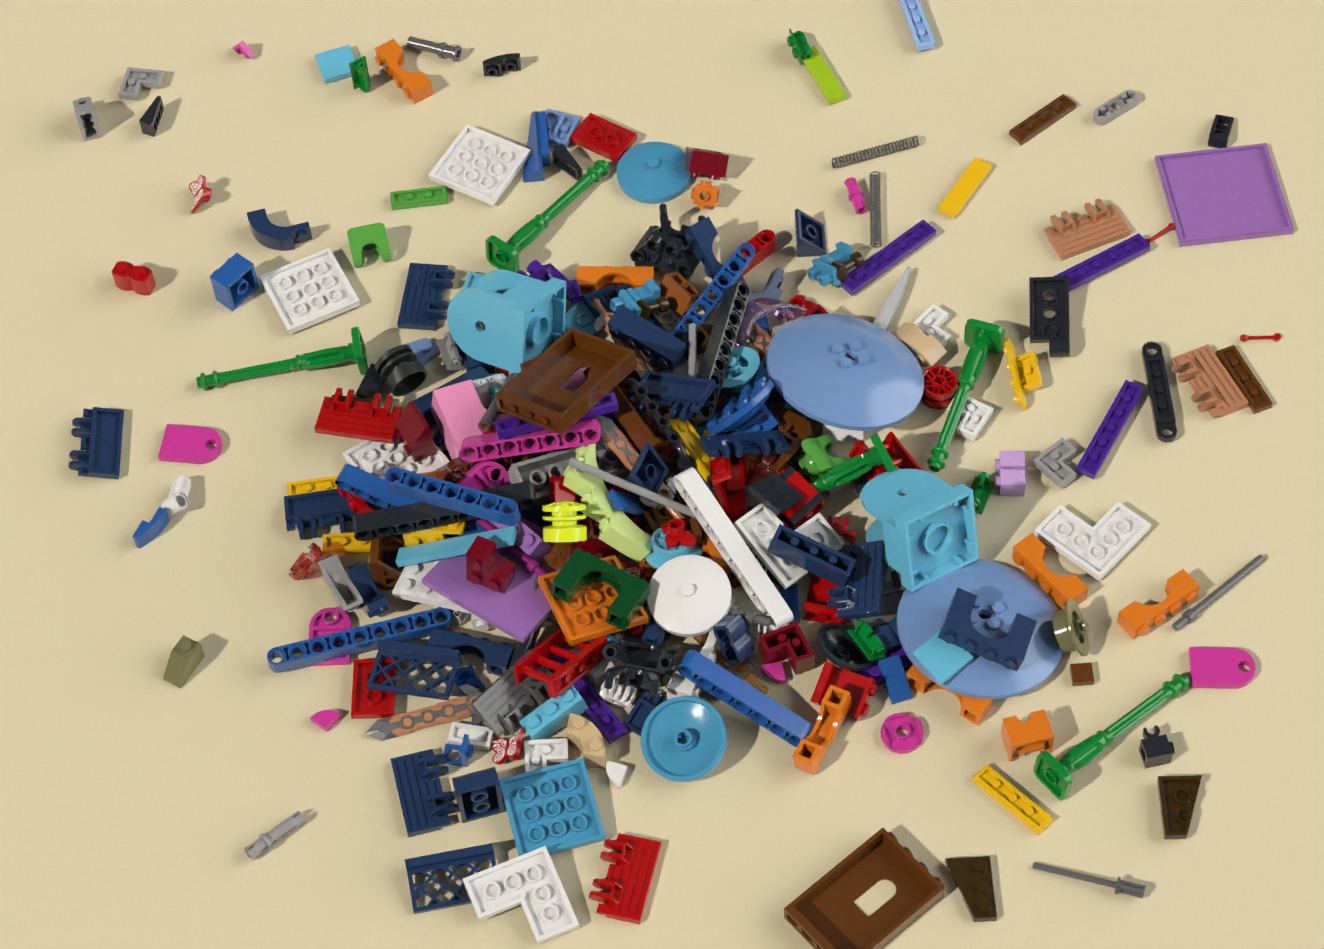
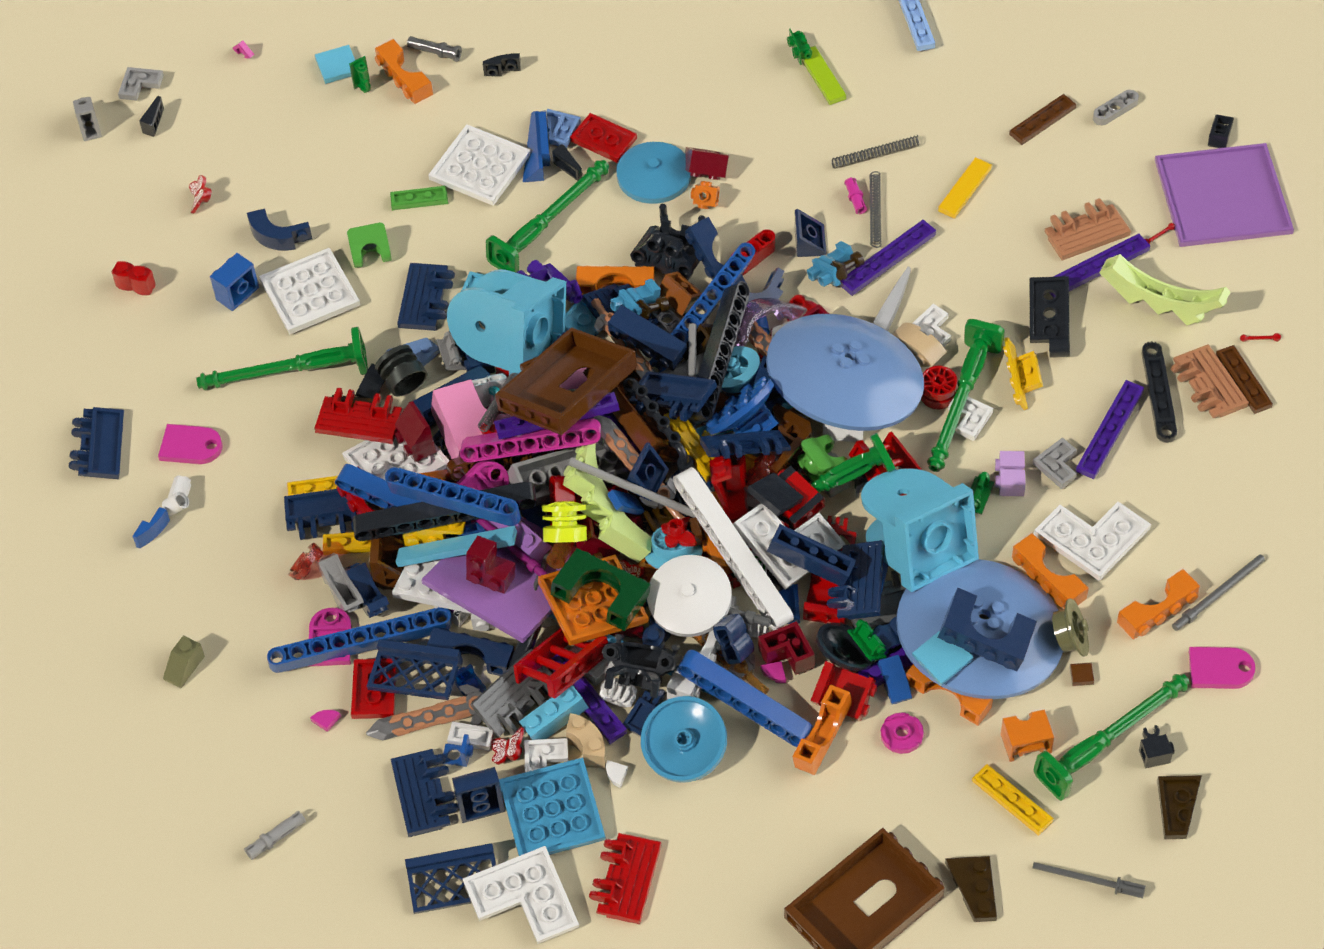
(1160, 296): none -> yellowish green arch

